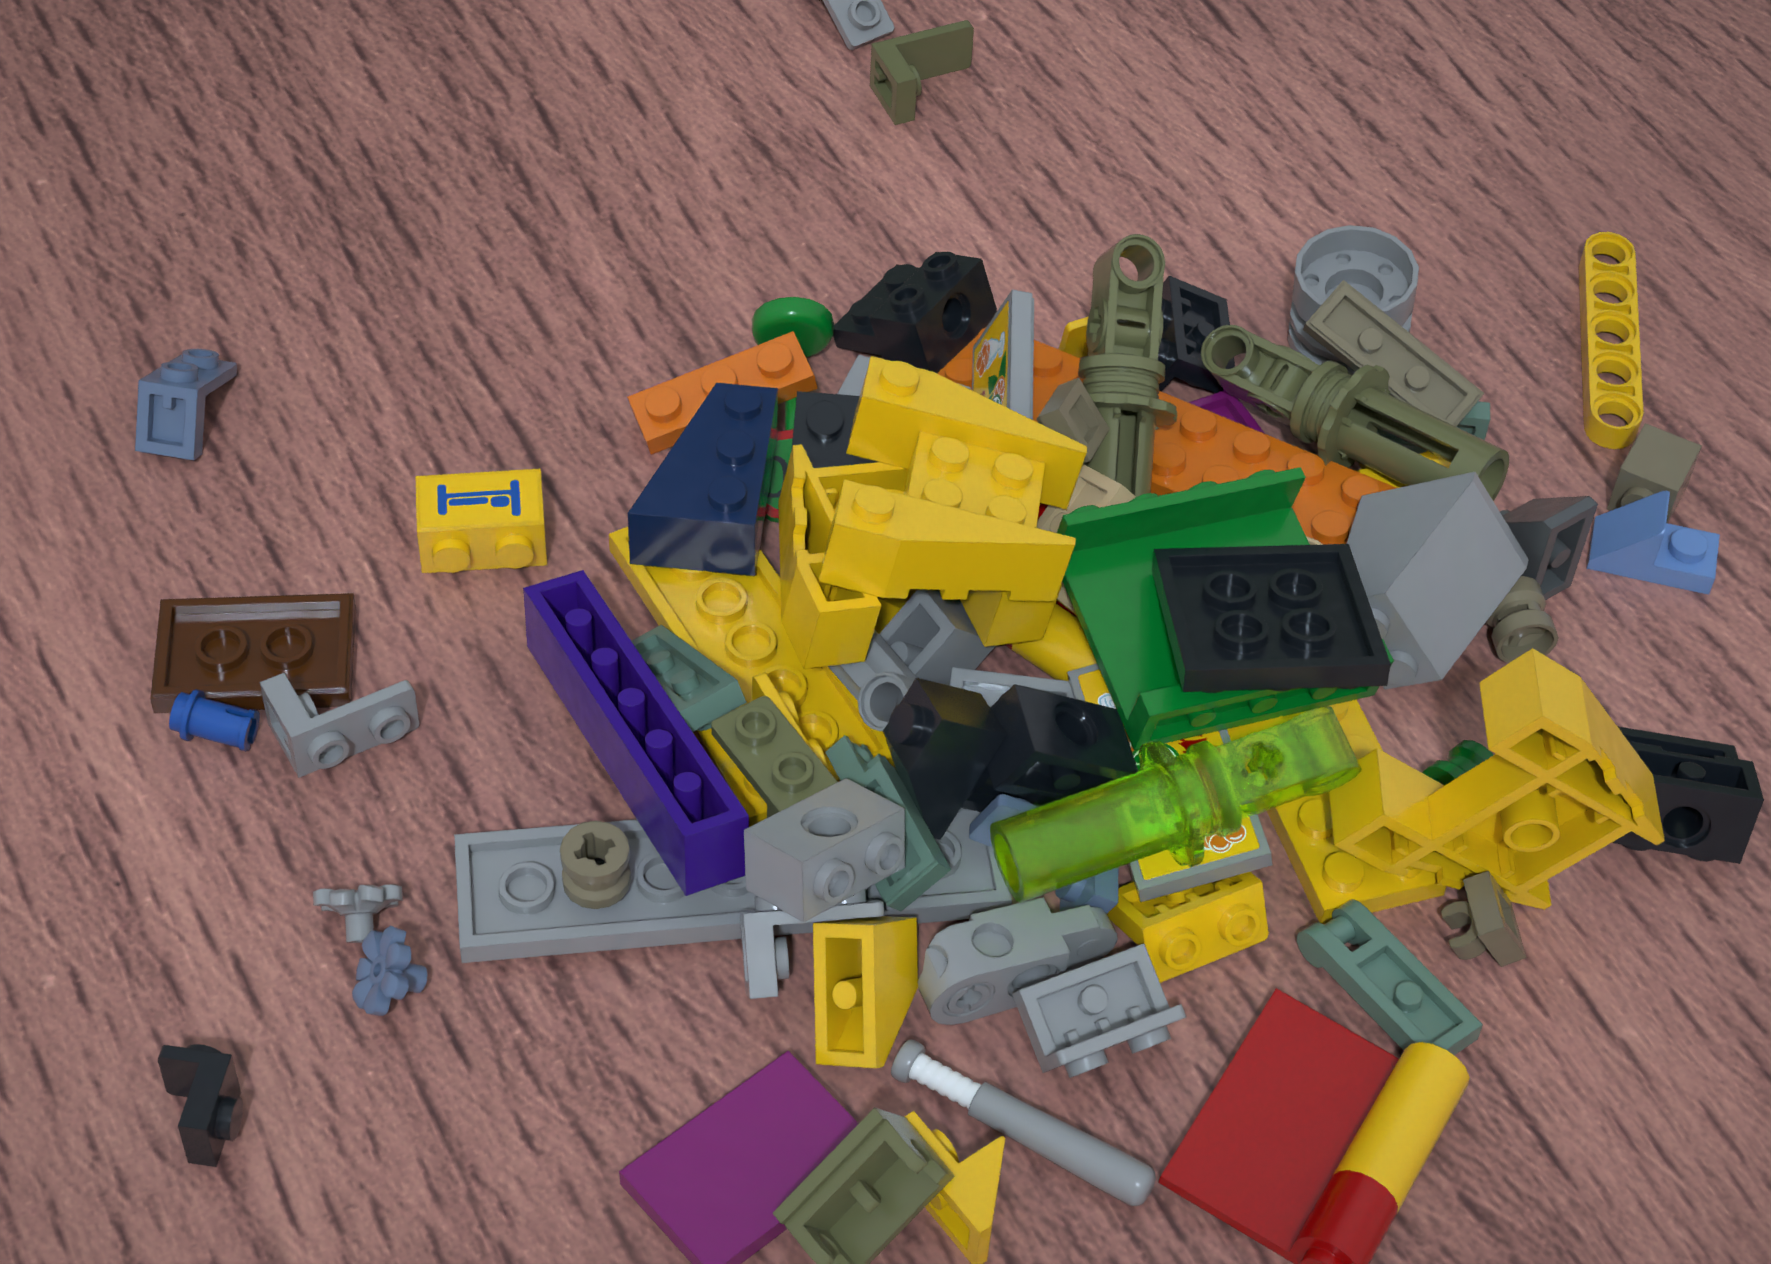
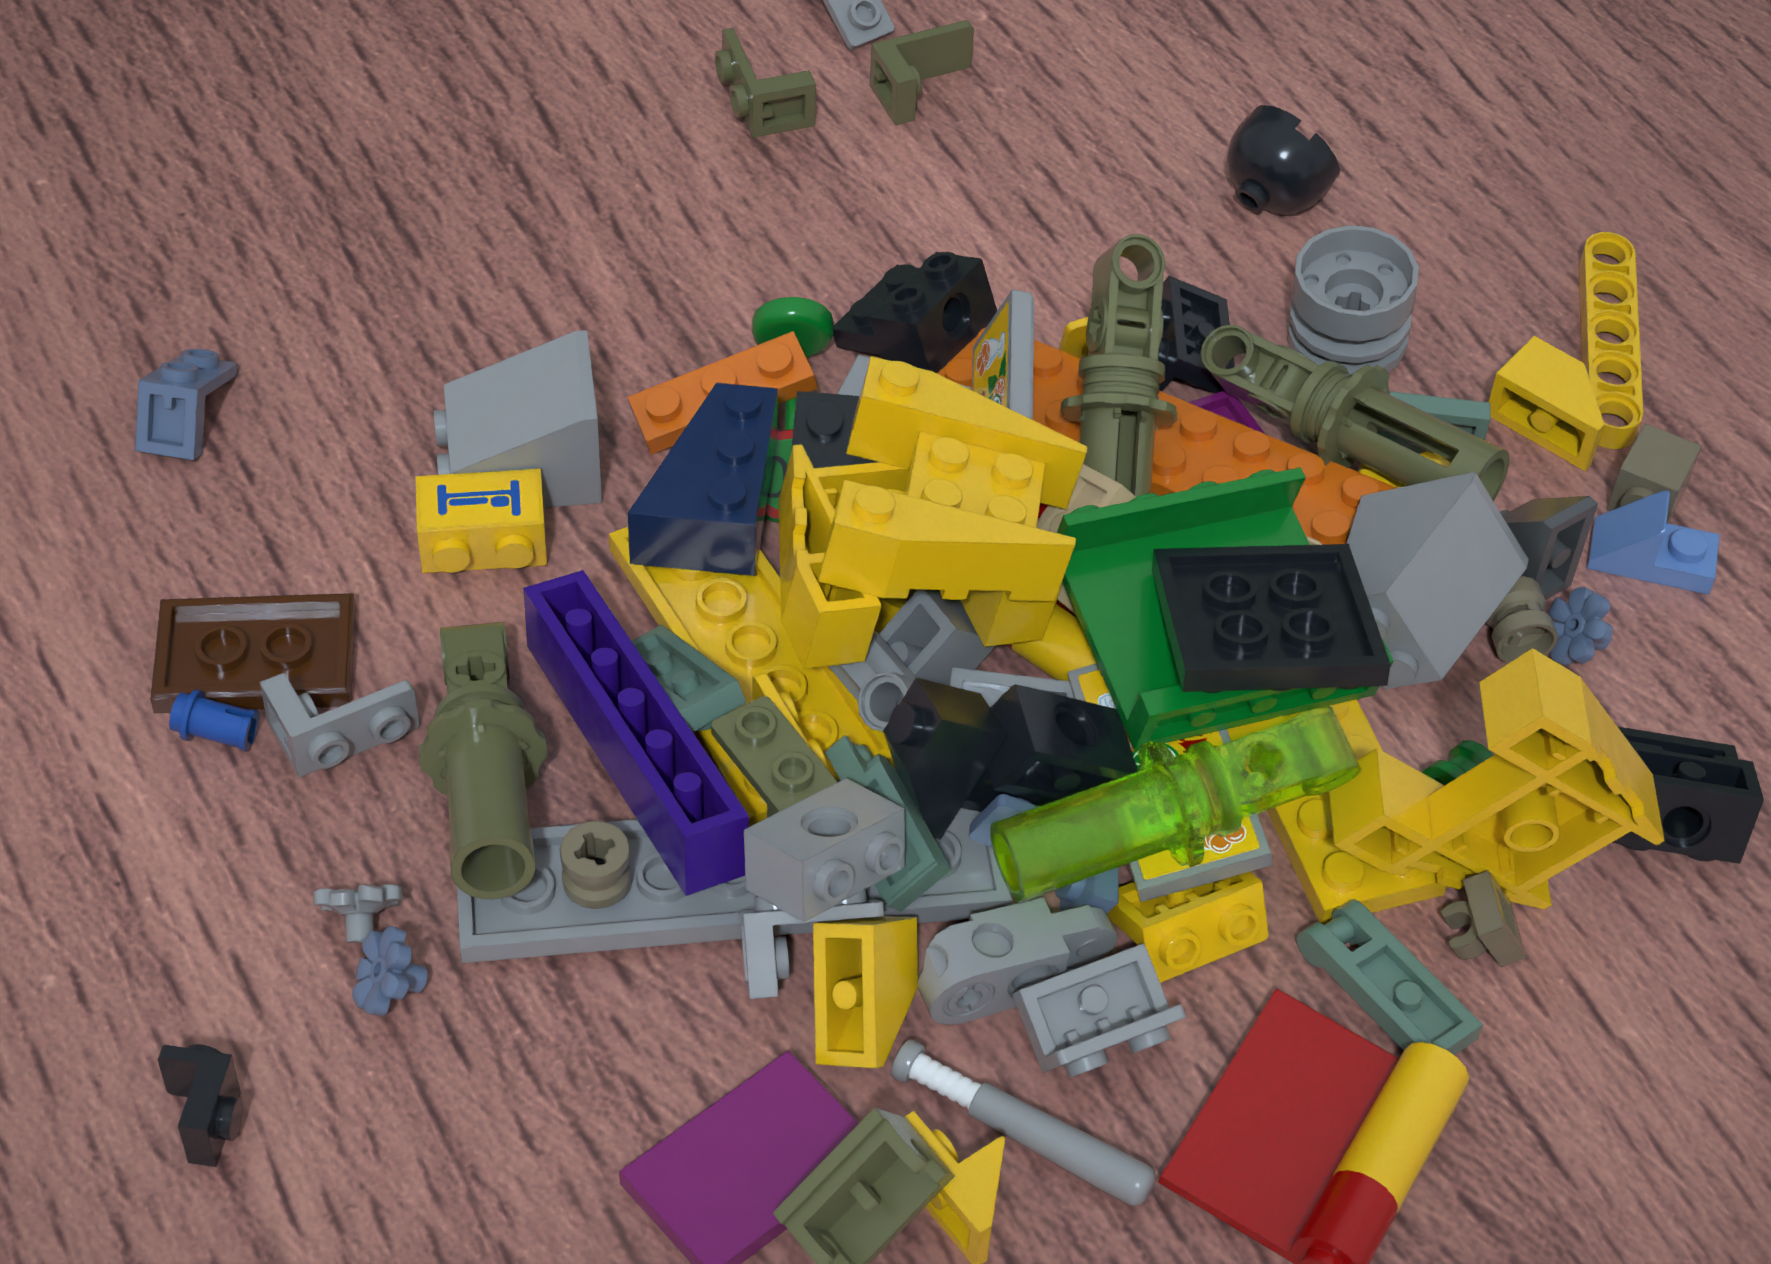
(484, 758): none -> olive piece
(528, 415): none -> light grey slope
(768, 103): none -> olive bracket
(1075, 416): dark tan tile -> none
(1277, 164): none -> black cylinder
(1366, 335): dark tan tile -> none
(1549, 402): none -> yellow slope
(1580, 626): none -> sand blue plant

